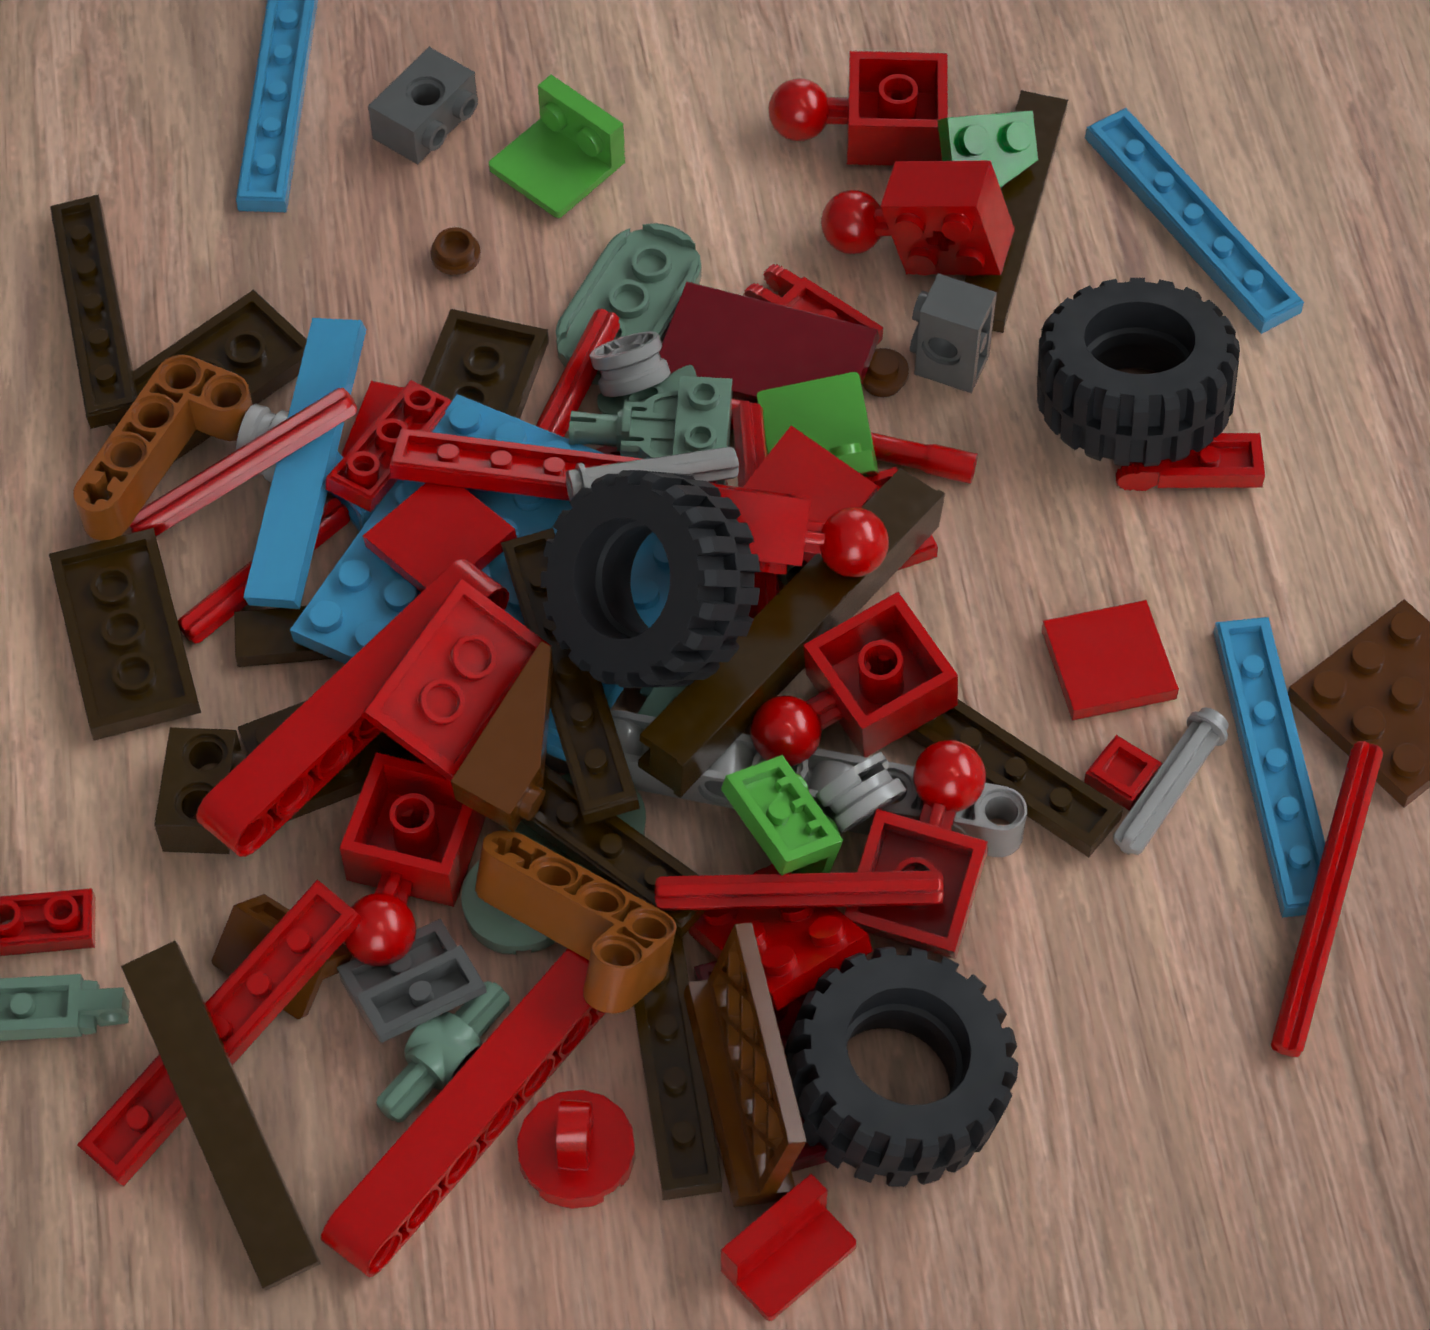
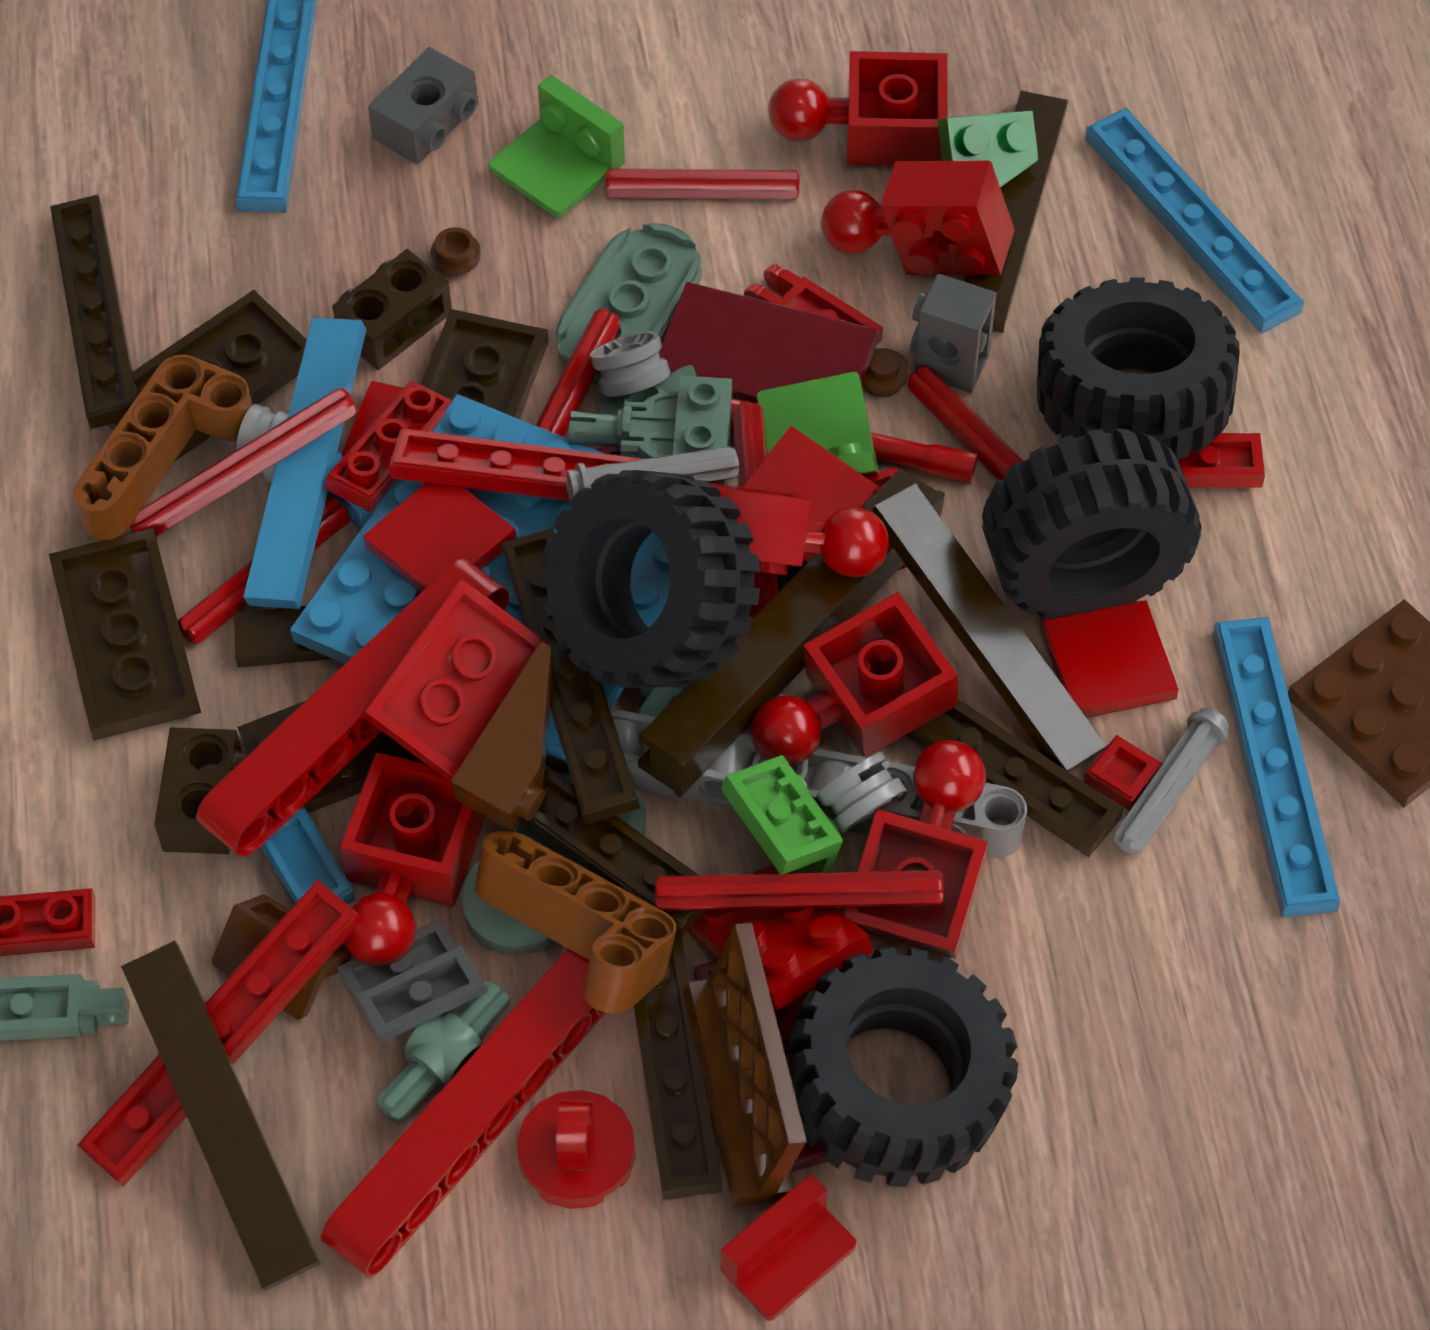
(302, 857): none -> dark azure tile
(396, 306): none -> dark brown brick
(702, 184): none -> red axle
(962, 421): none -> red axle
(988, 630): none -> tile
(1091, 523): none -> black tyre
(1327, 900): red axle -> none

